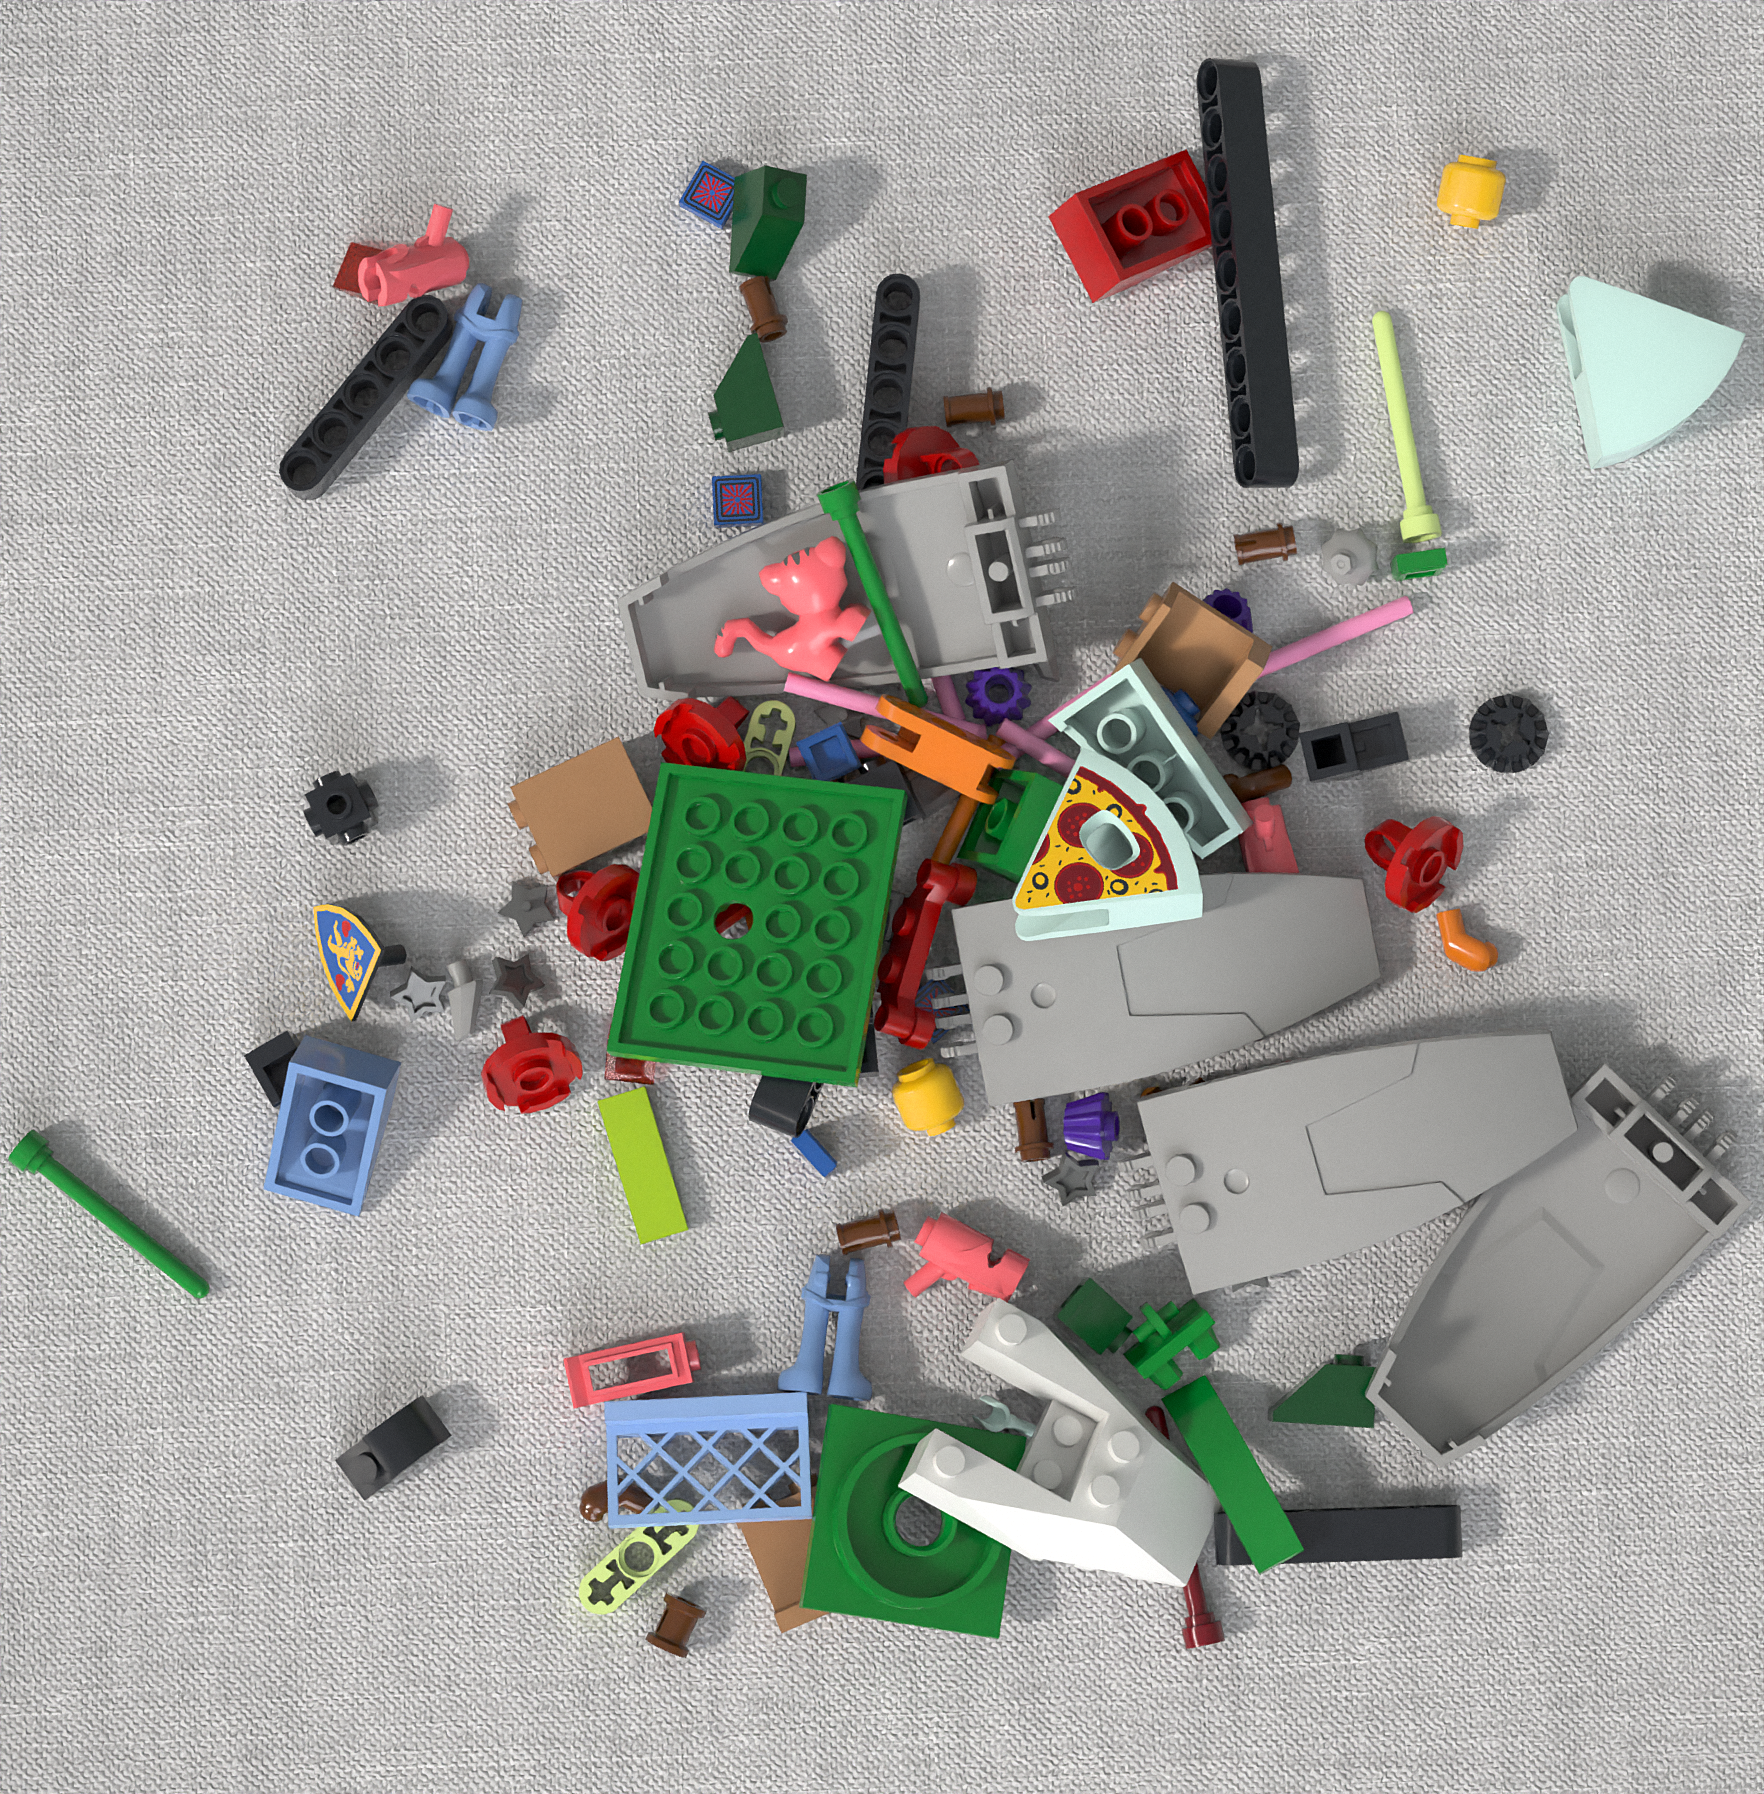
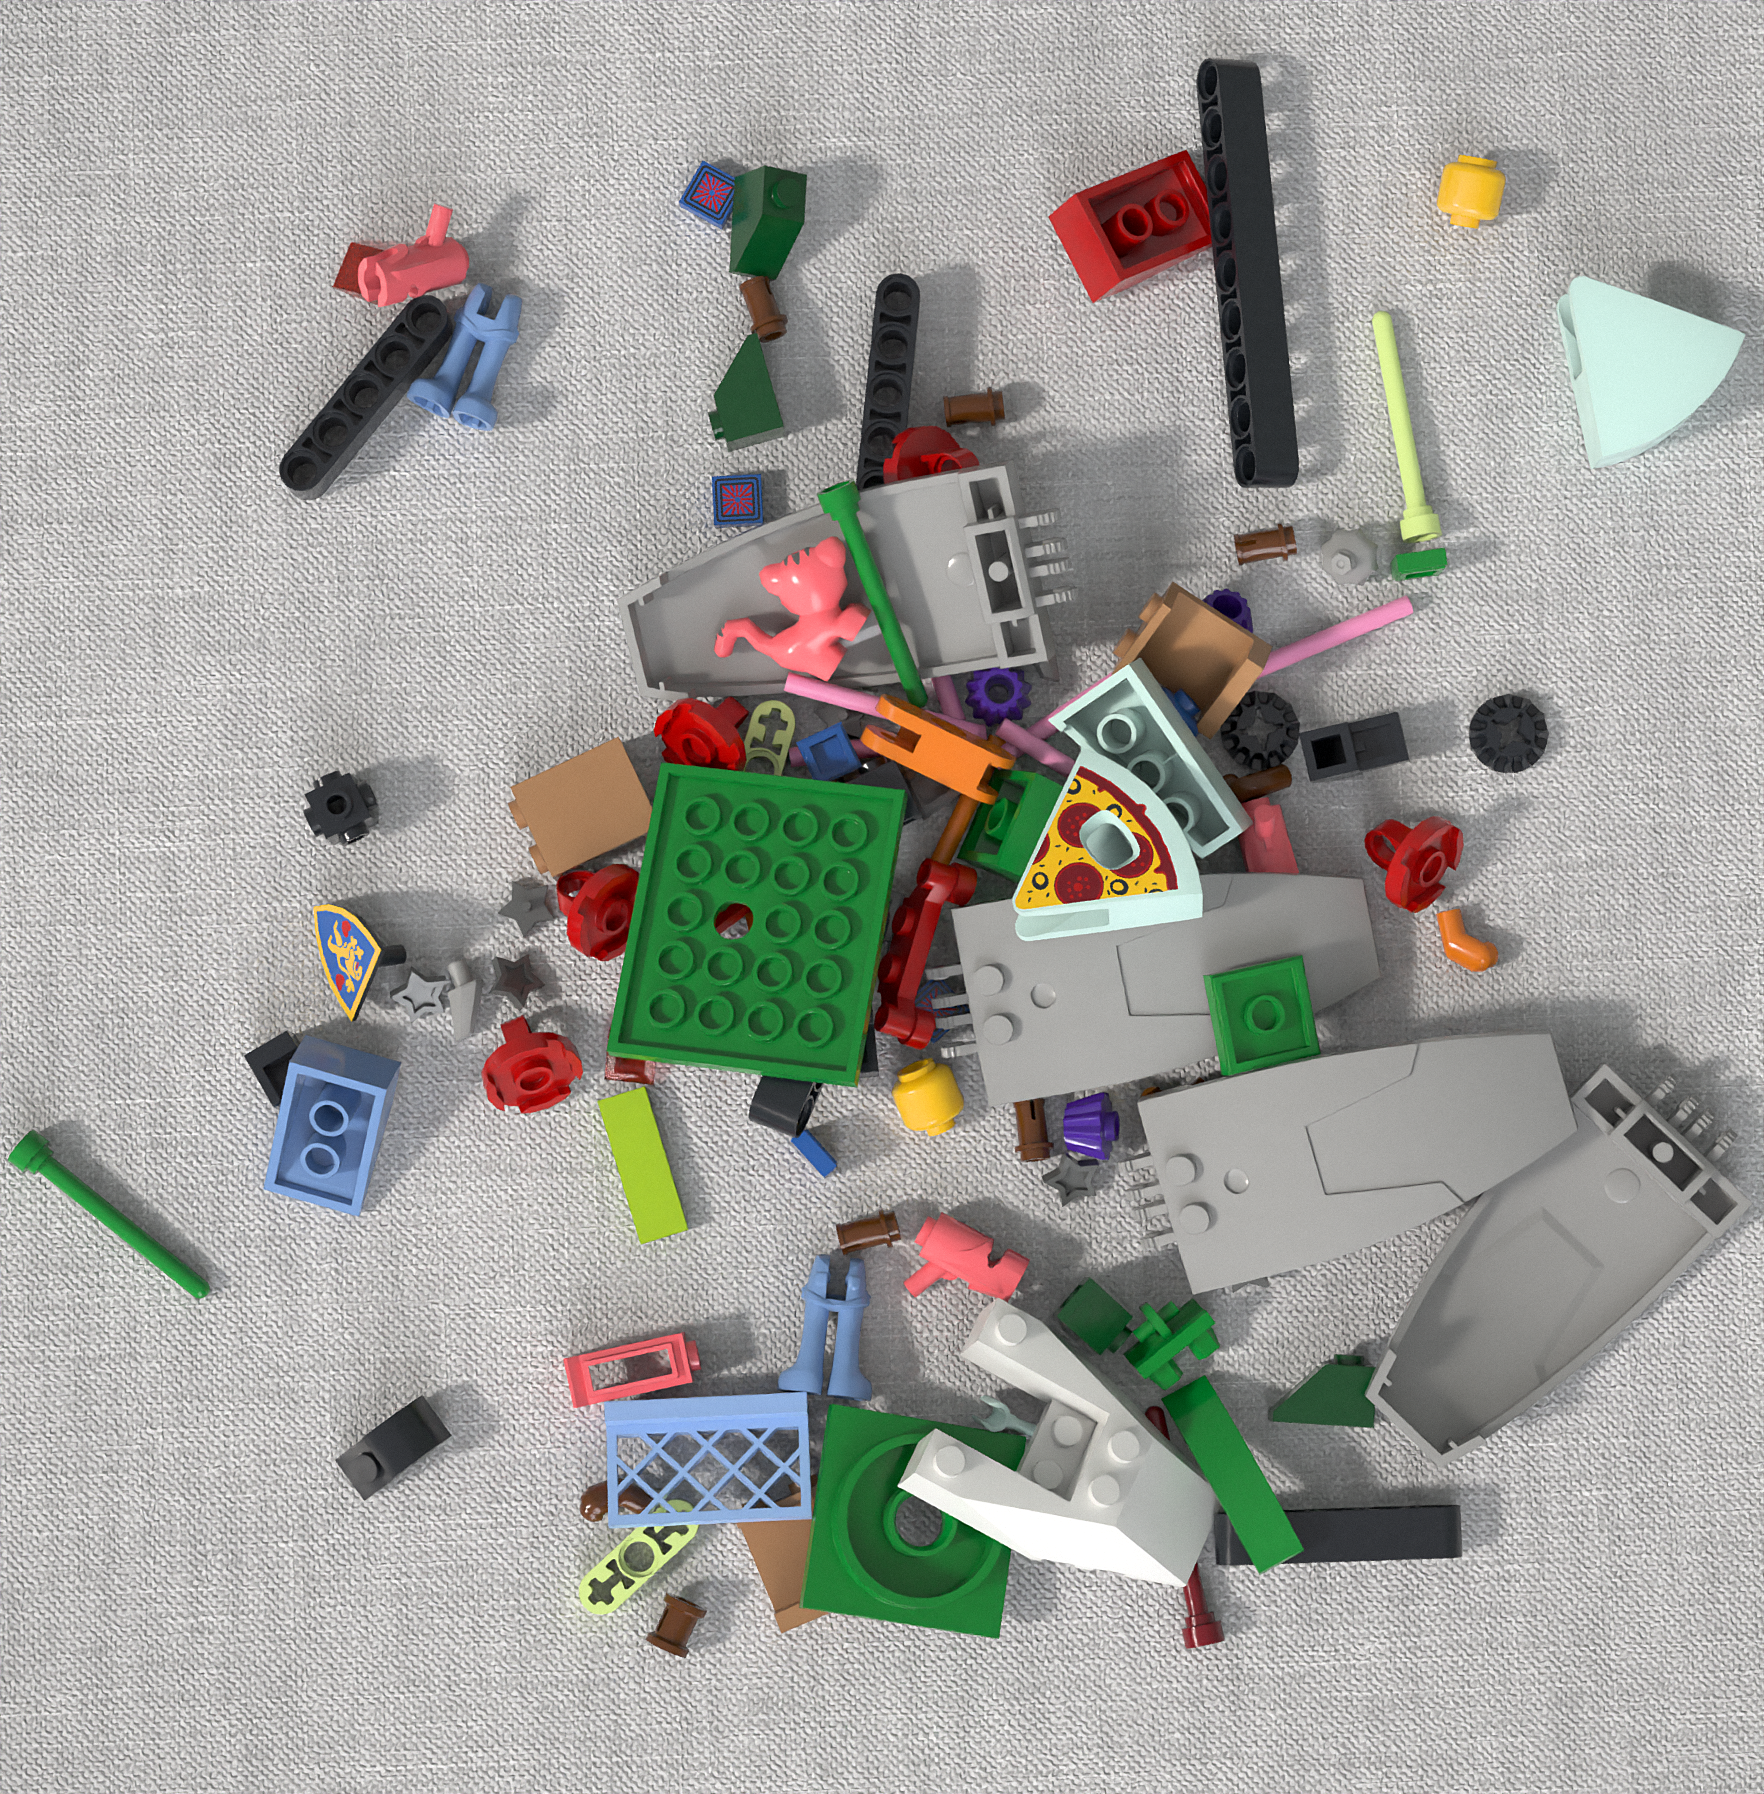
(1262, 1014): none -> green plate

